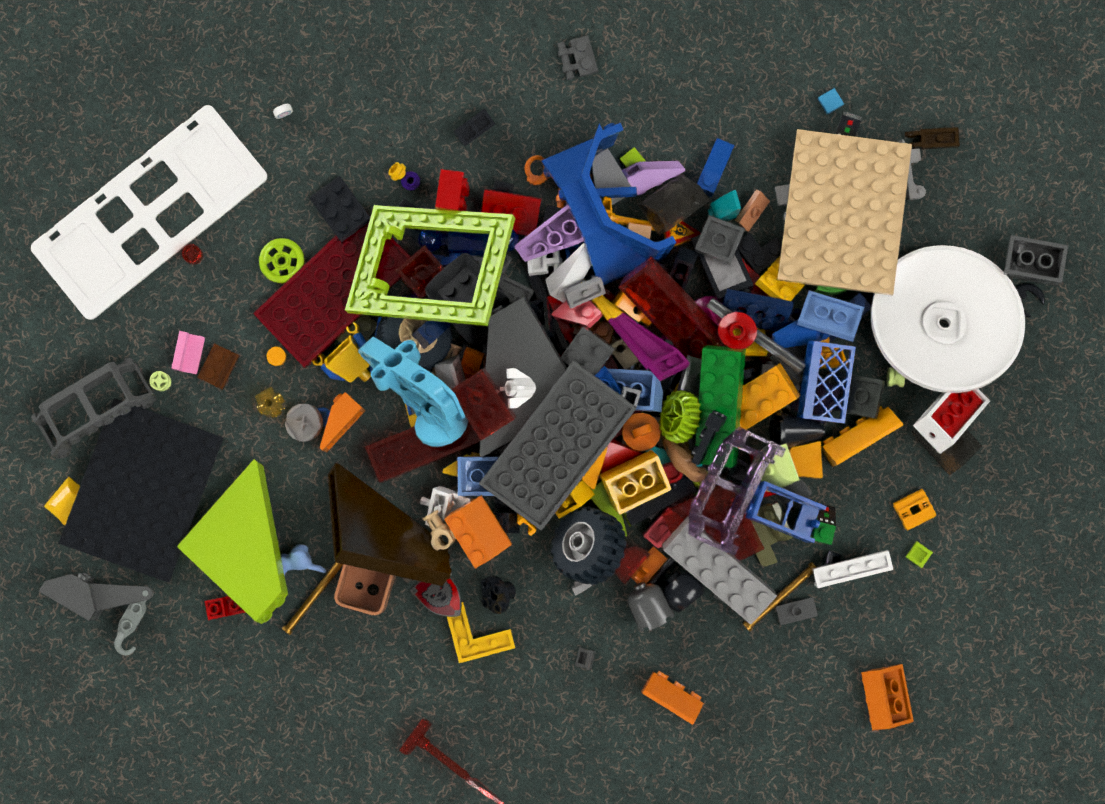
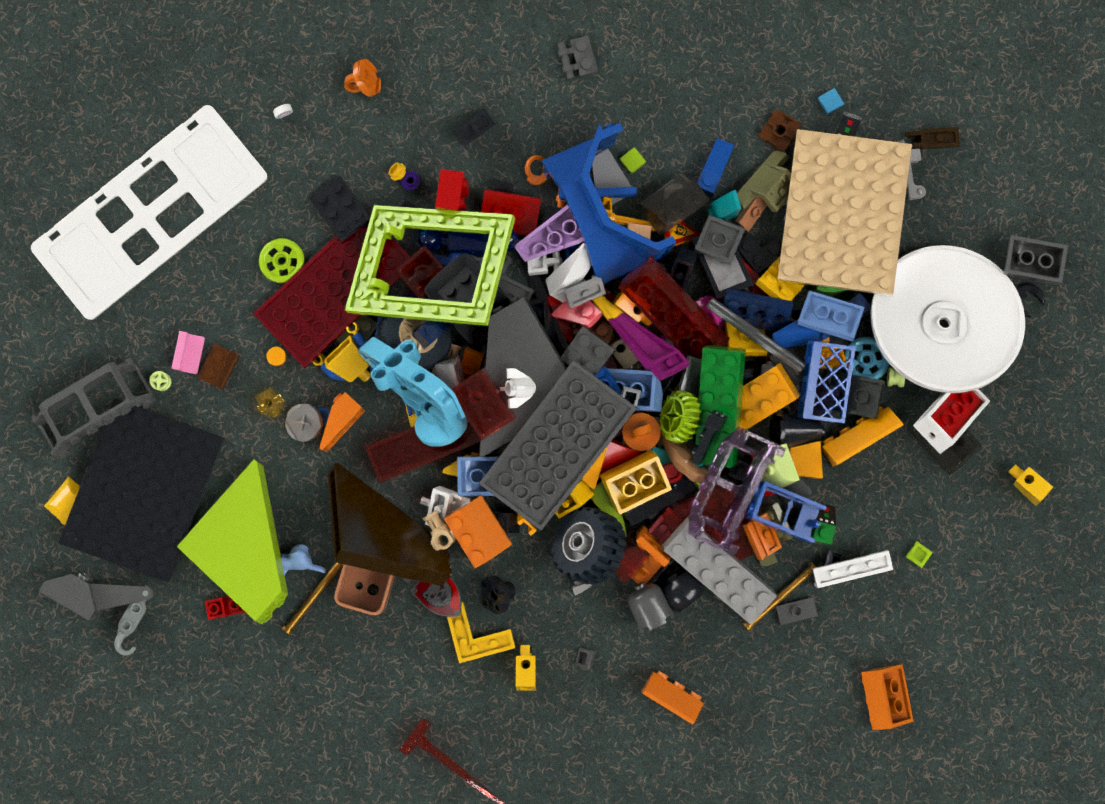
(189, 252): clear red wheel -> none
(364, 77): none -> orange tile
(526, 677): none -> yellow torso
(651, 174): lavender slope -> none
(652, 546): none -> orange plate
(740, 322): red dish -> none
(762, 538): none -> orange plate
(768, 182): none -> olive plate
(782, 141): none -> reddish brown piece
(882, 364): none -> medium azure plate
(904, 505): light orange piece -> none
(1036, 490): none -> yellow torso

